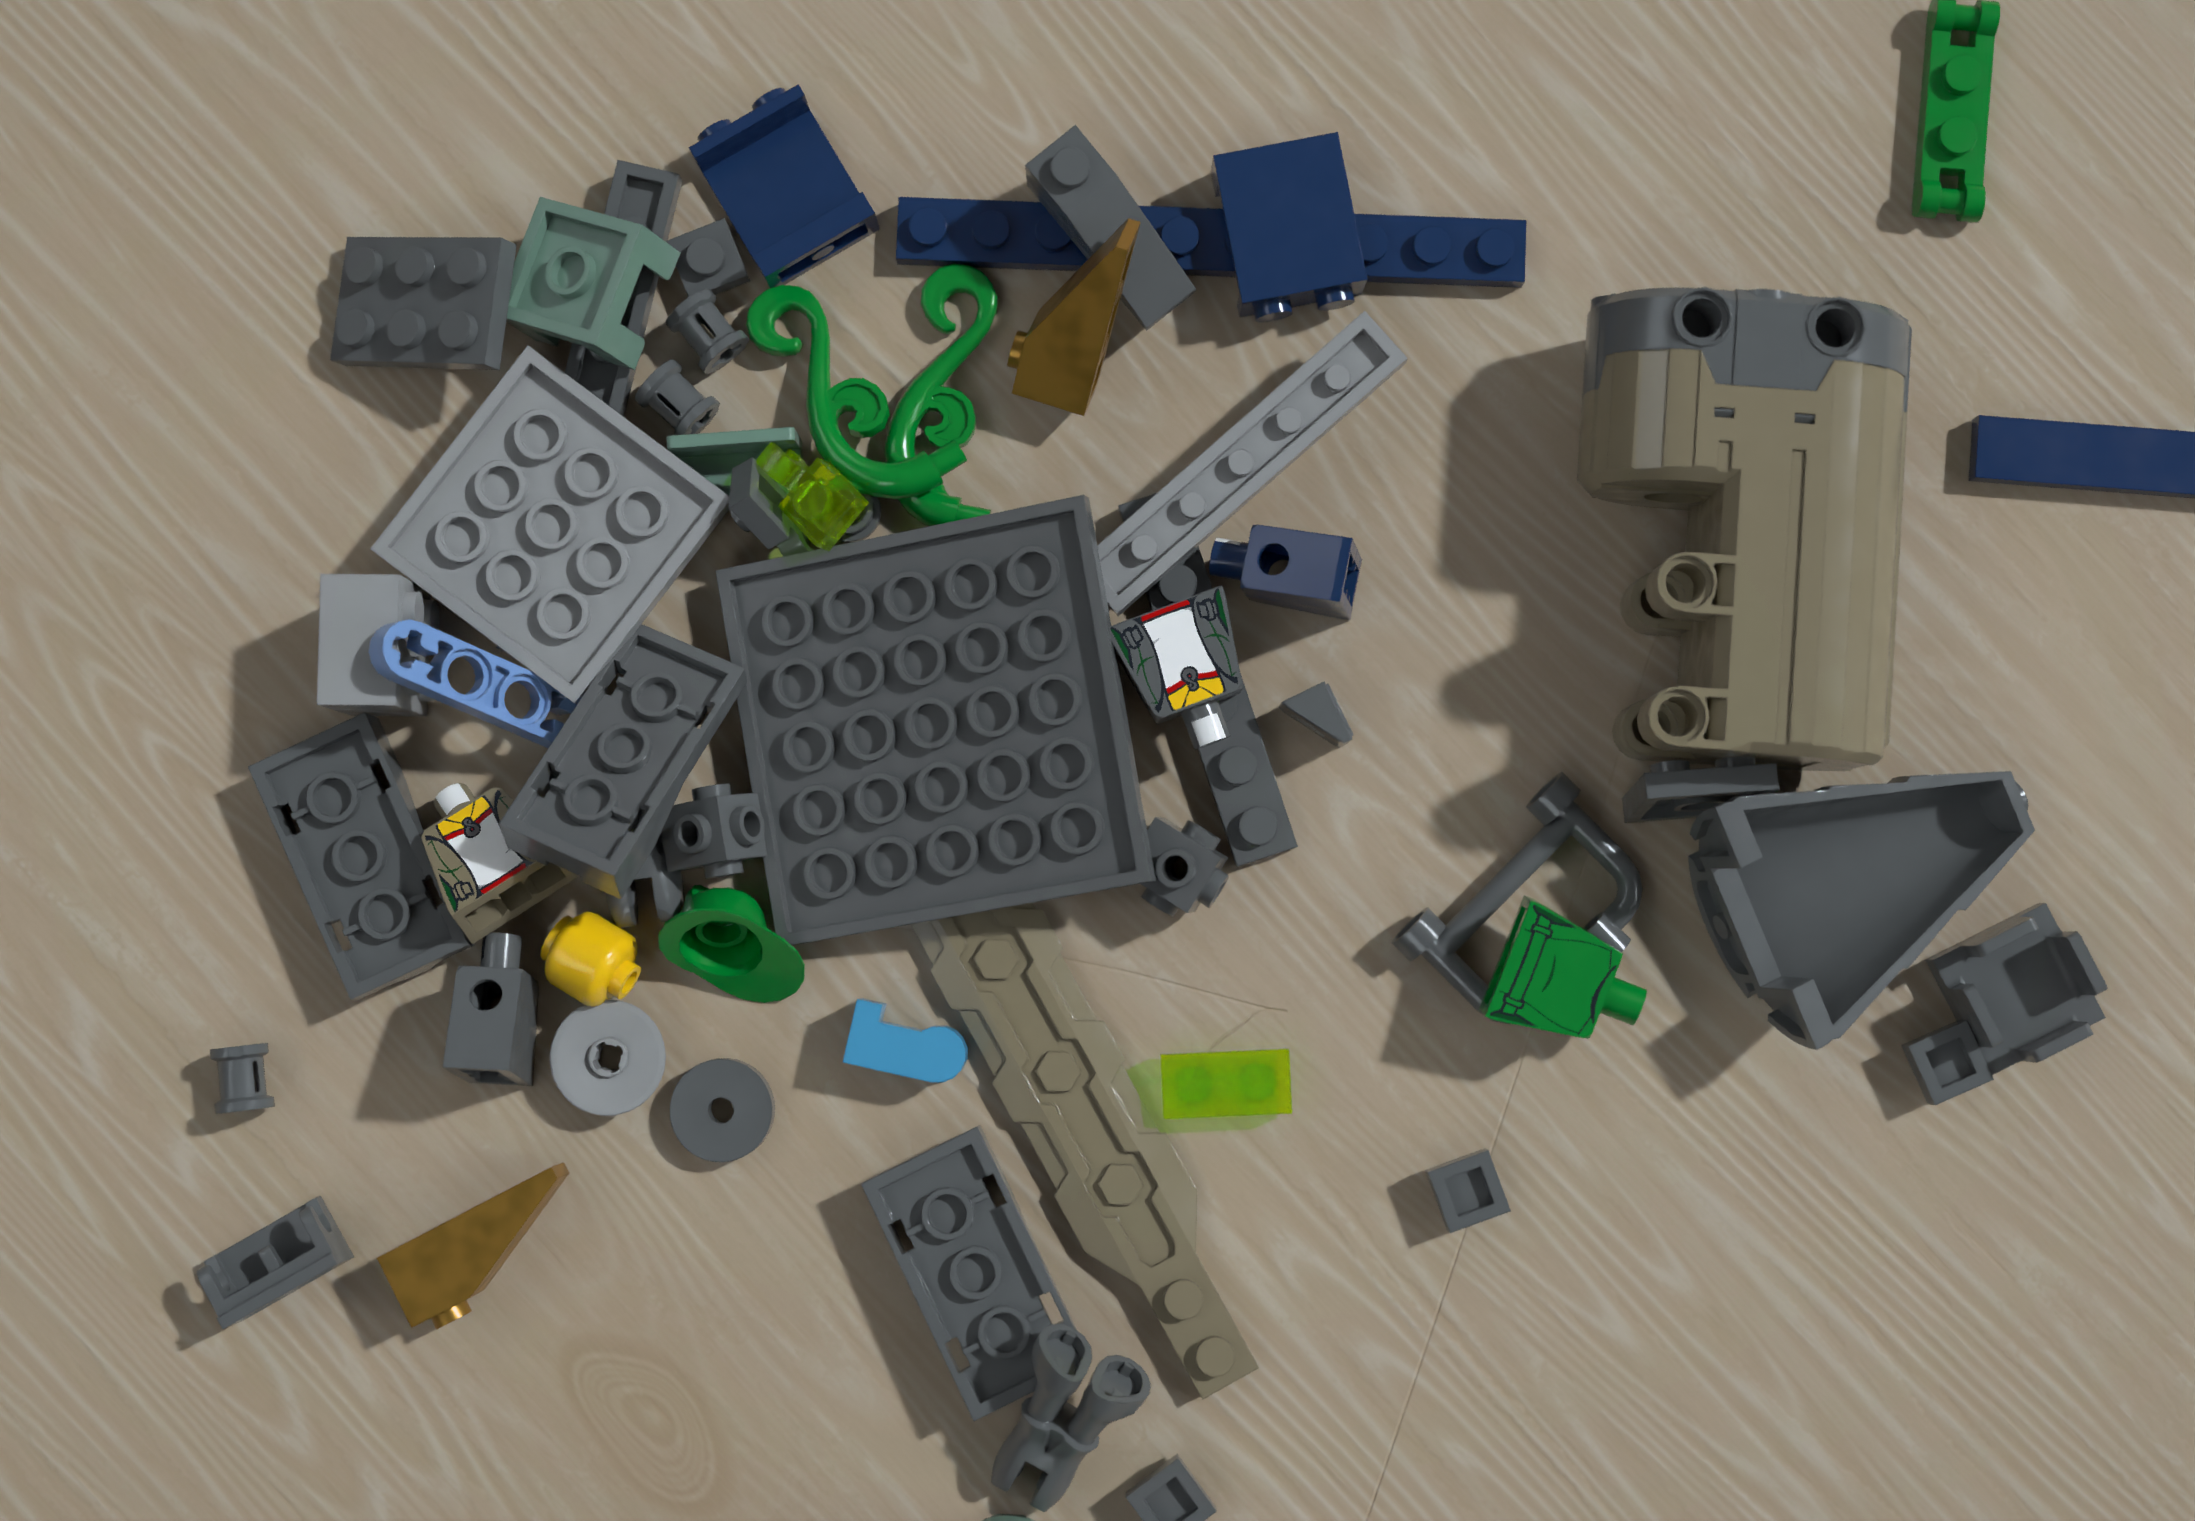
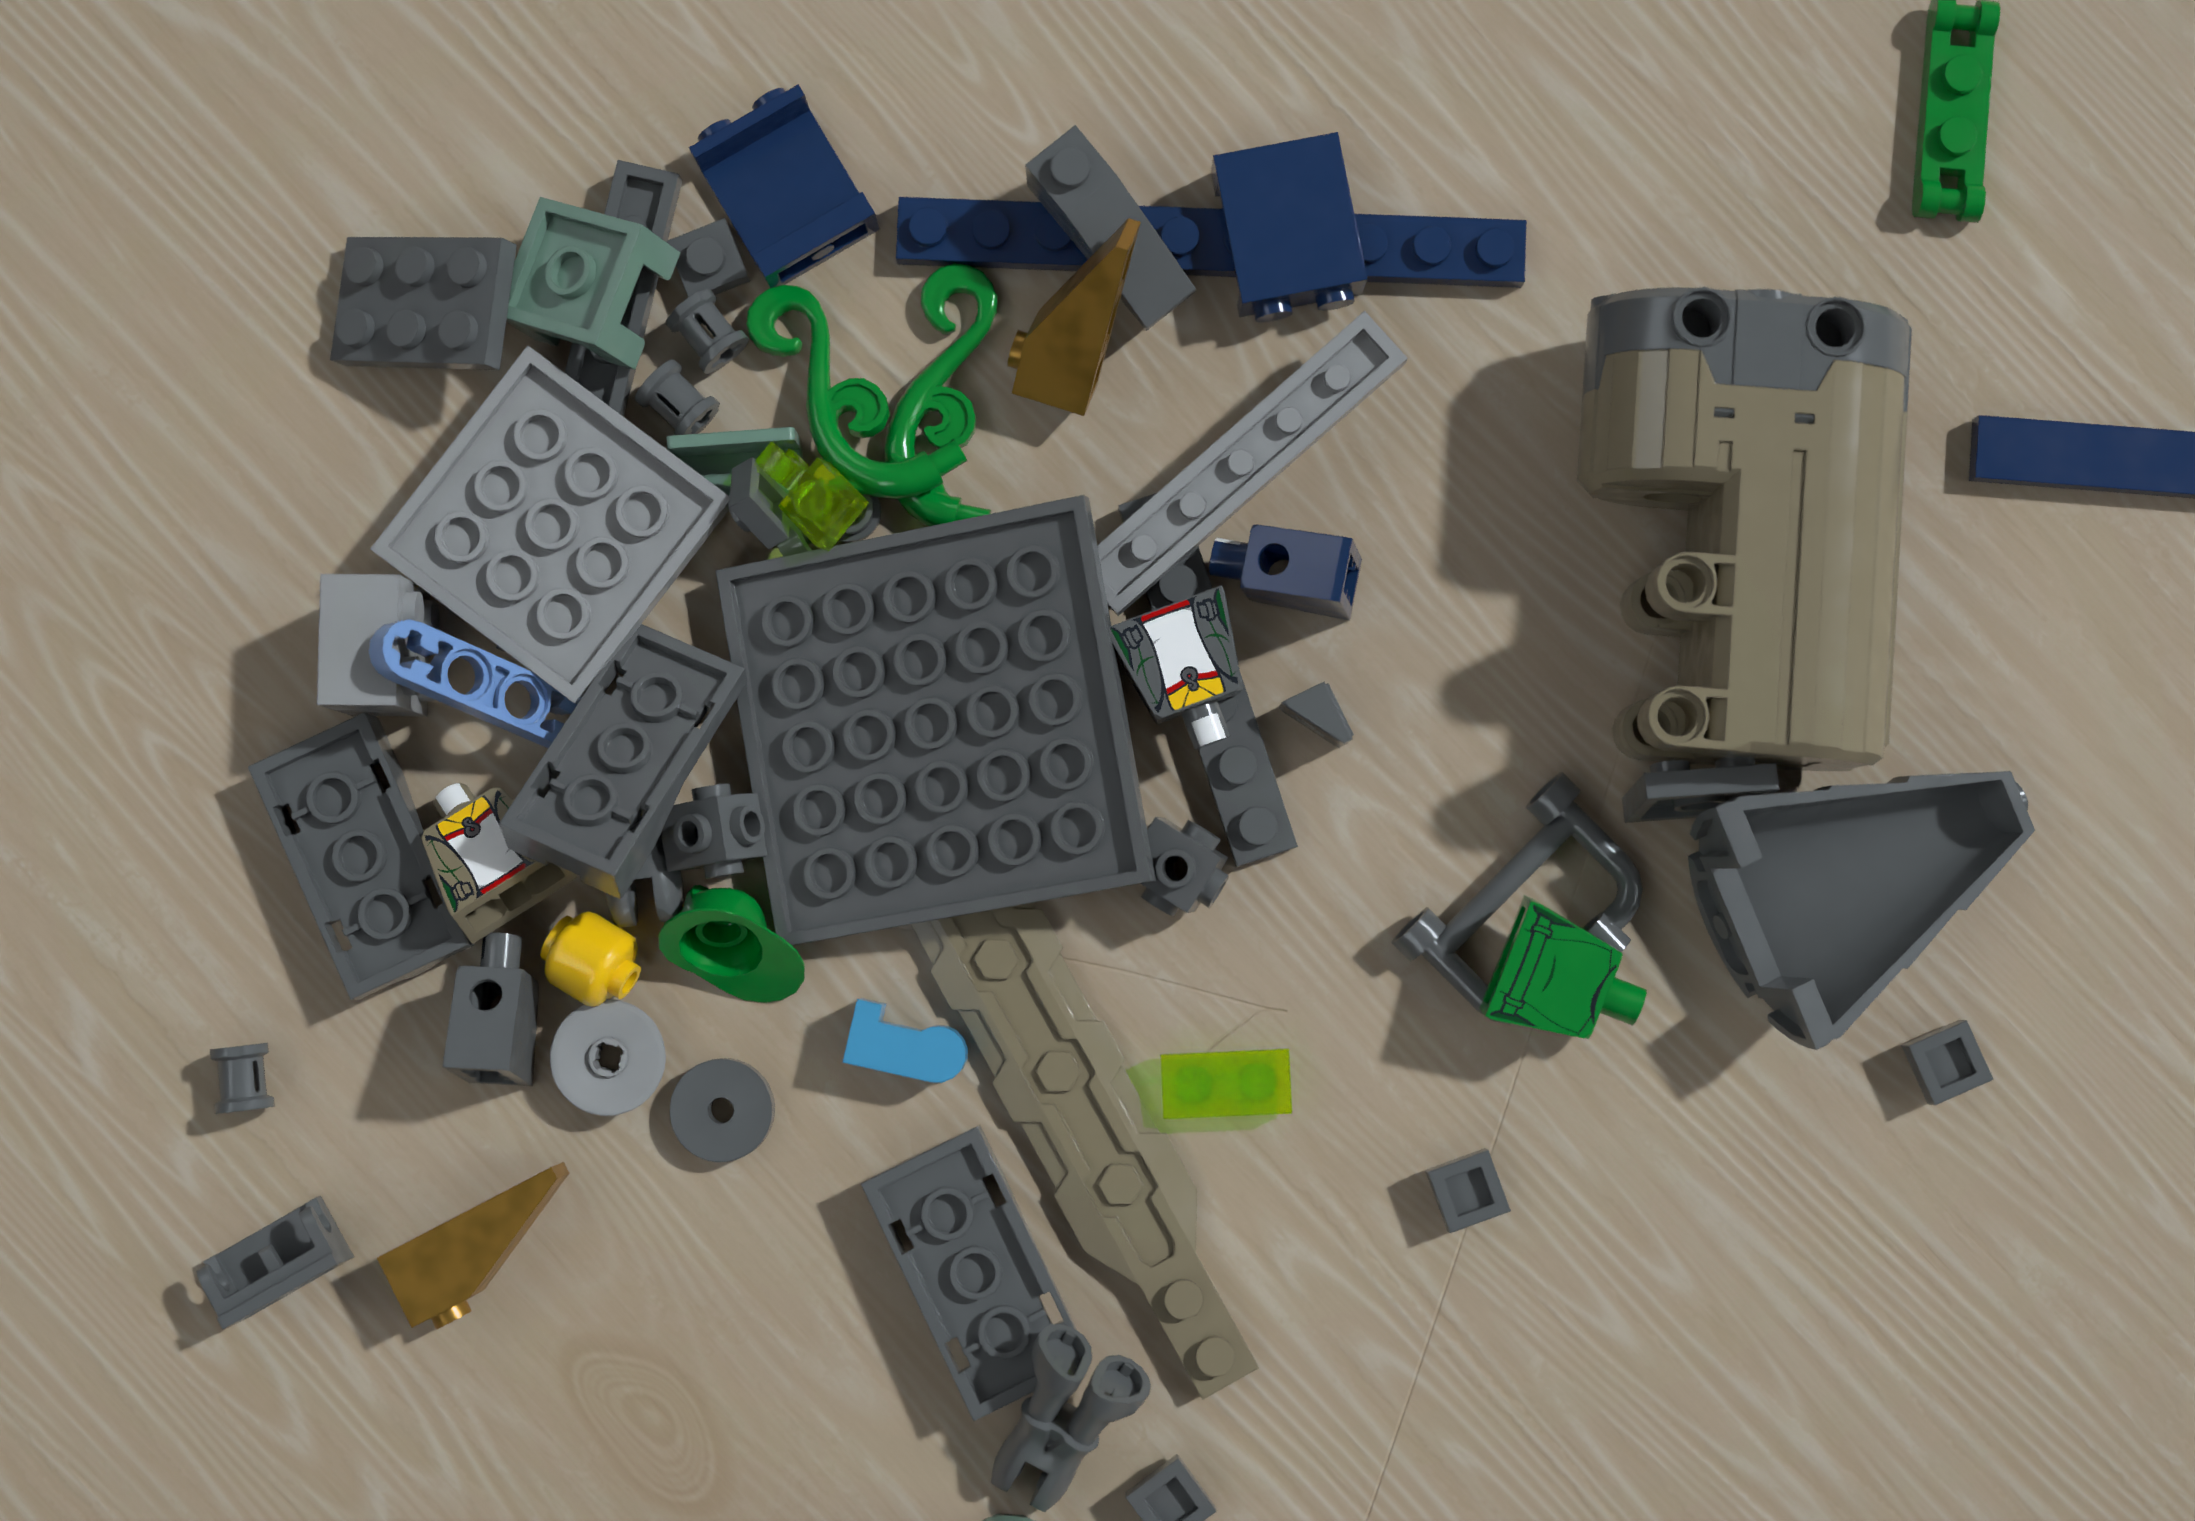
(2022, 988): dark grey panel -> none

